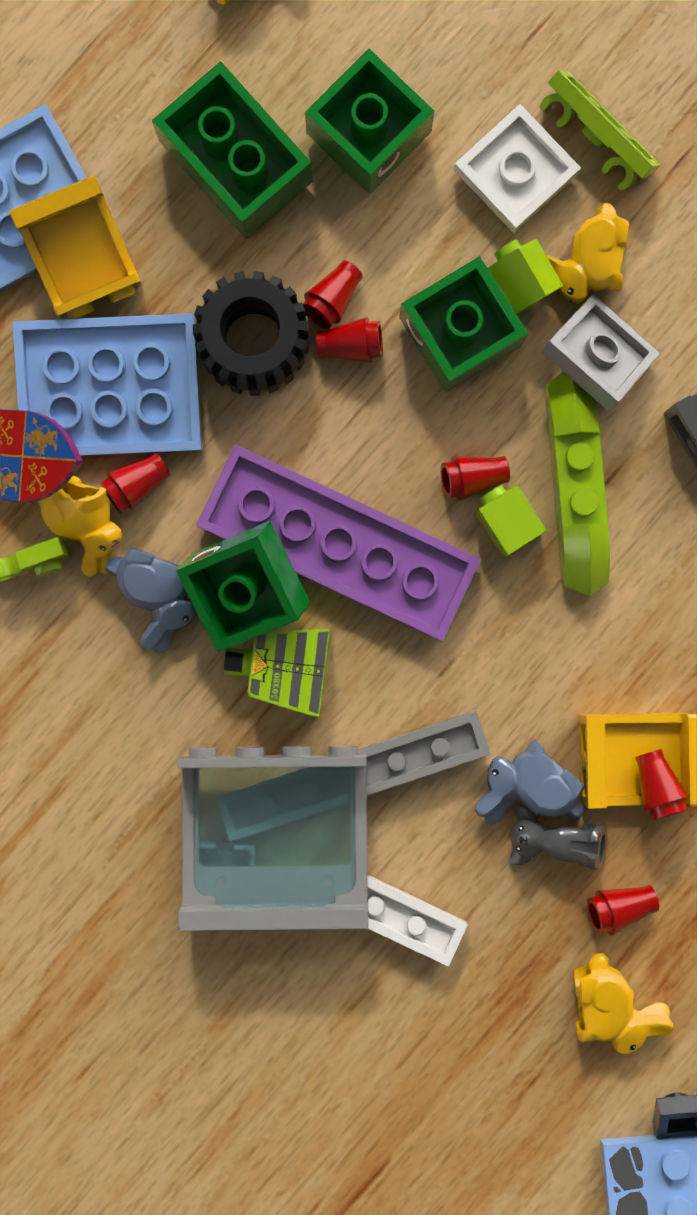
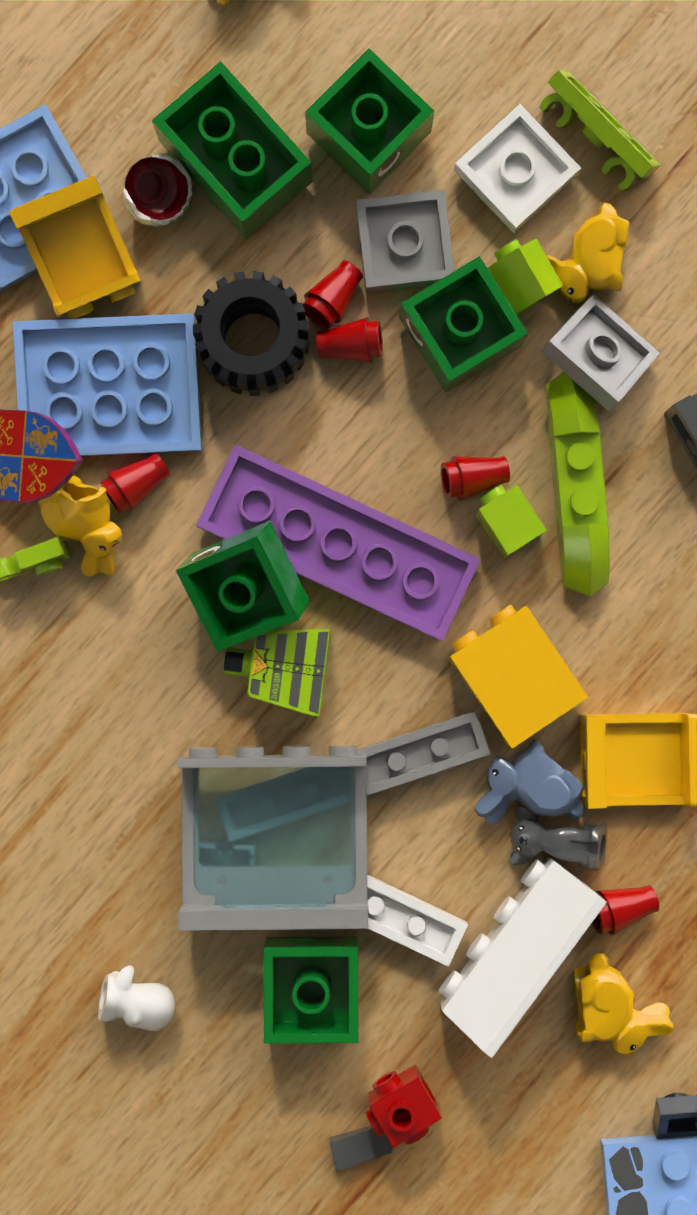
(139, 1004): none -> white animal
(154, 587): sand blue animal -> none
(157, 190): none -> dark red hair
(310, 990): none -> green brick
(358, 1147): none -> dark grey piece
(402, 1107): none -> red brick
(404, 240): none -> light grey plate
(516, 675): none -> yellow panel
(519, 953): none -> white slope
(659, 786): red cone -> none

